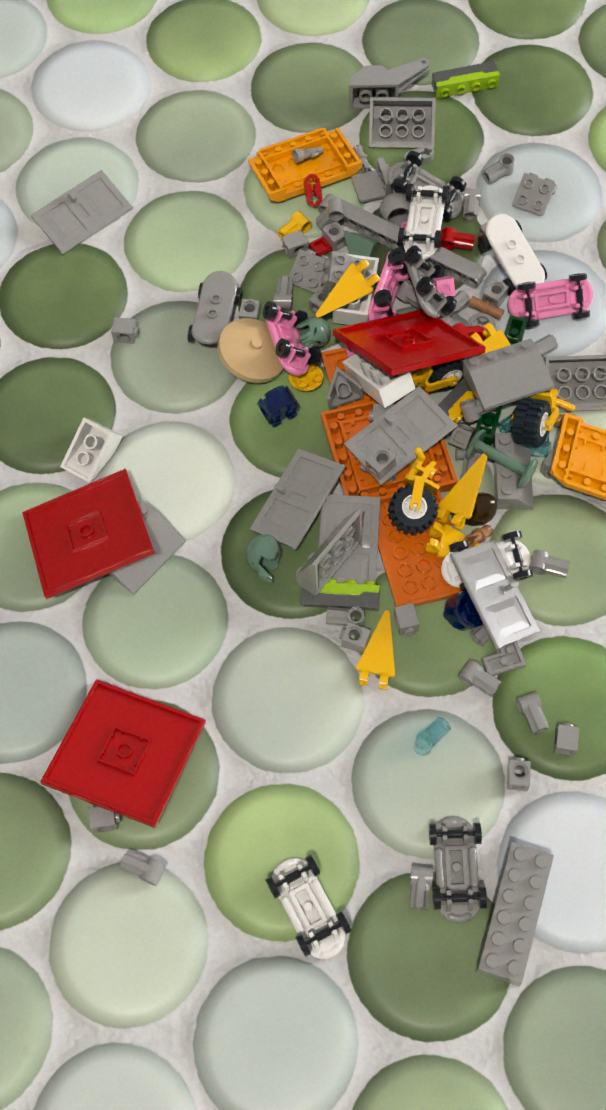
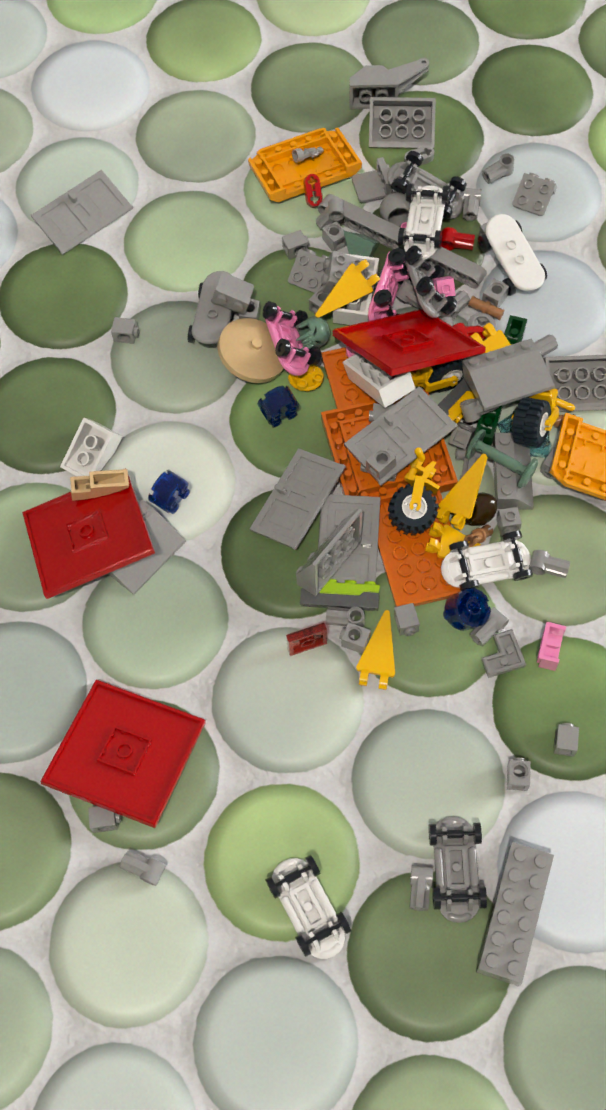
(98, 484): none -> tan slope
(169, 491): none -> clear blue brick
(233, 293): none -> light grey bracket
(263, 552): sand green helmet -> none
(283, 296): light grey piece -> none
(297, 222): yellow piece -> none
(306, 639): none -> clear red tile
(320, 246): red tile -> none
(343, 390): light grey slope -> none
(363, 157): light grey pin -> none
(431, 735): clear light blue piece -> none
(465, 79): lime piece -> none
(474, 675): light grey piece -> none
(494, 593): door -> none
(508, 520): none -> light grey brick
(531, 708): light grey piece -> none
(550, 646): none -> bright pink window
(552, 299): bright pink piece -> none

